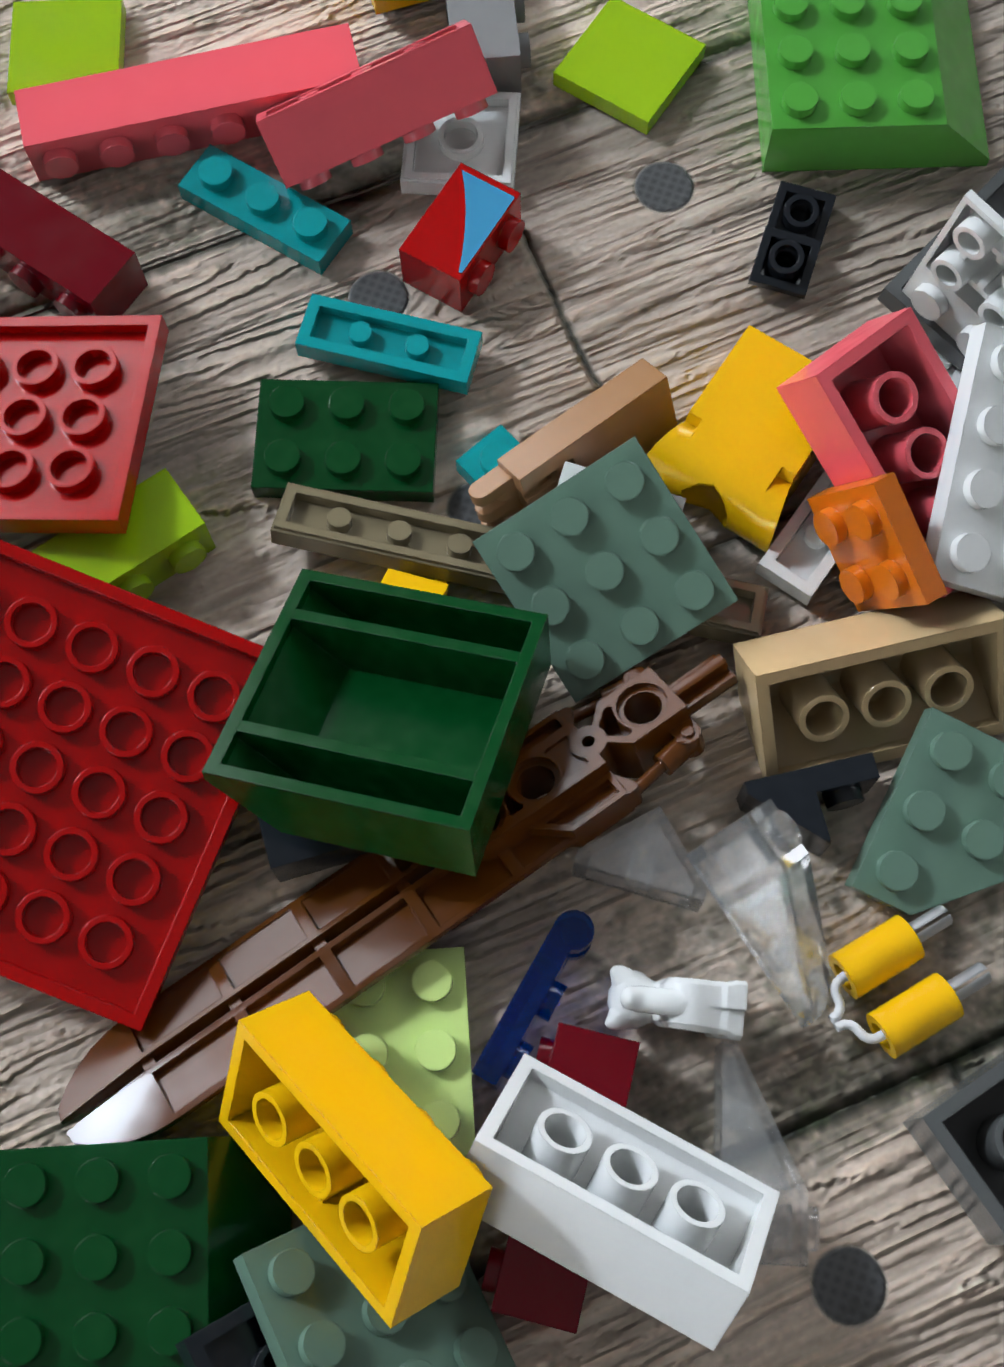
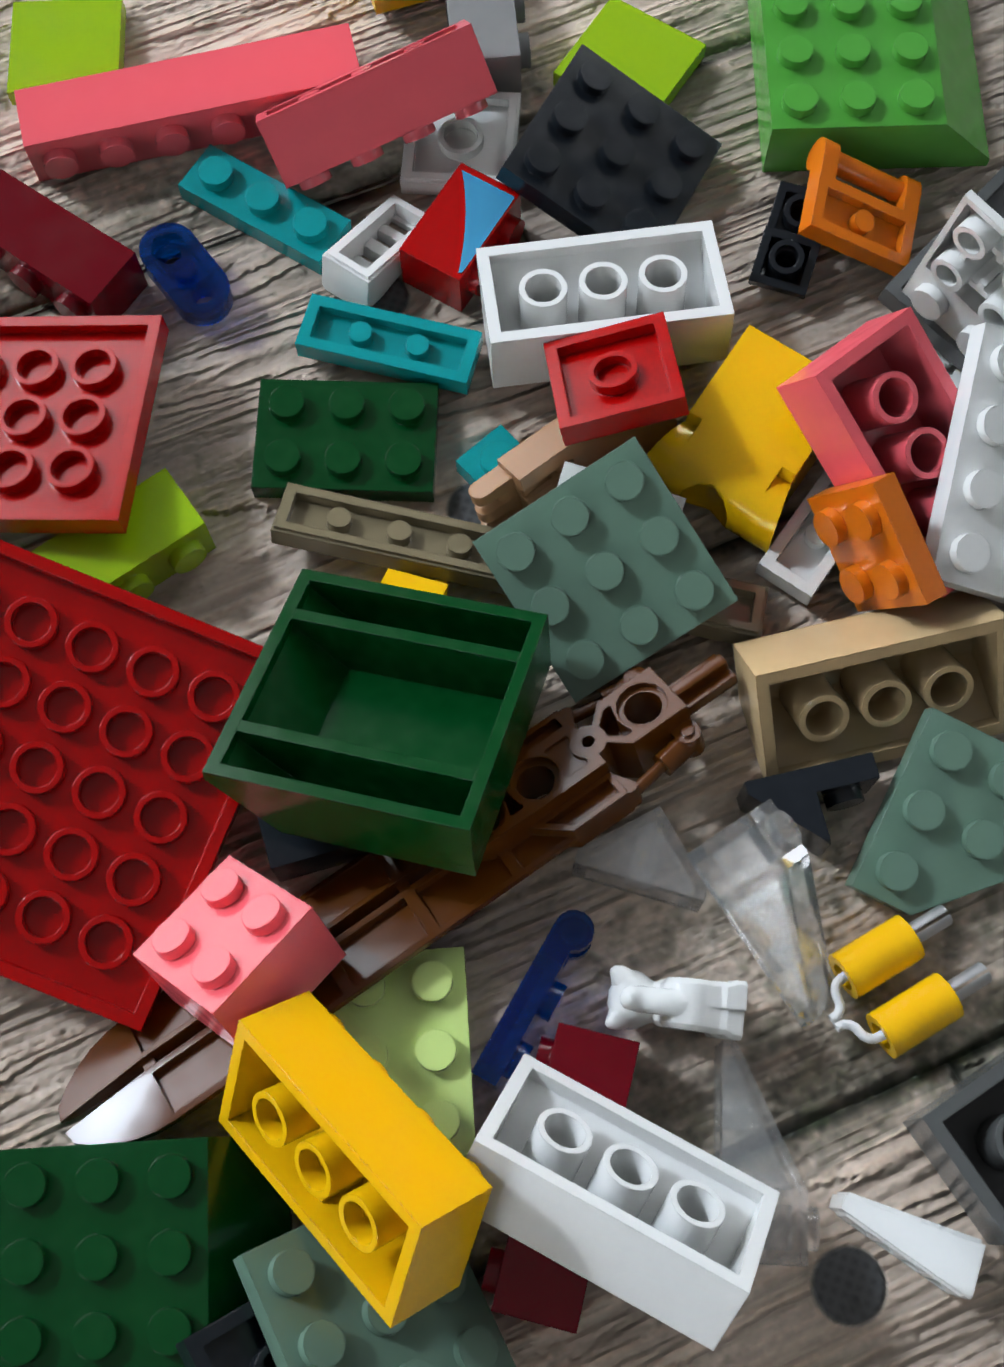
(190, 277): none -> clear blue plate
(238, 948): none -> coral brick
(354, 277): none -> white slope
(599, 280): none -> white slope
(607, 153): none -> black plate
(615, 379): none -> red plate
(856, 221): none -> orange plate
(932, 1250): none -> white slope

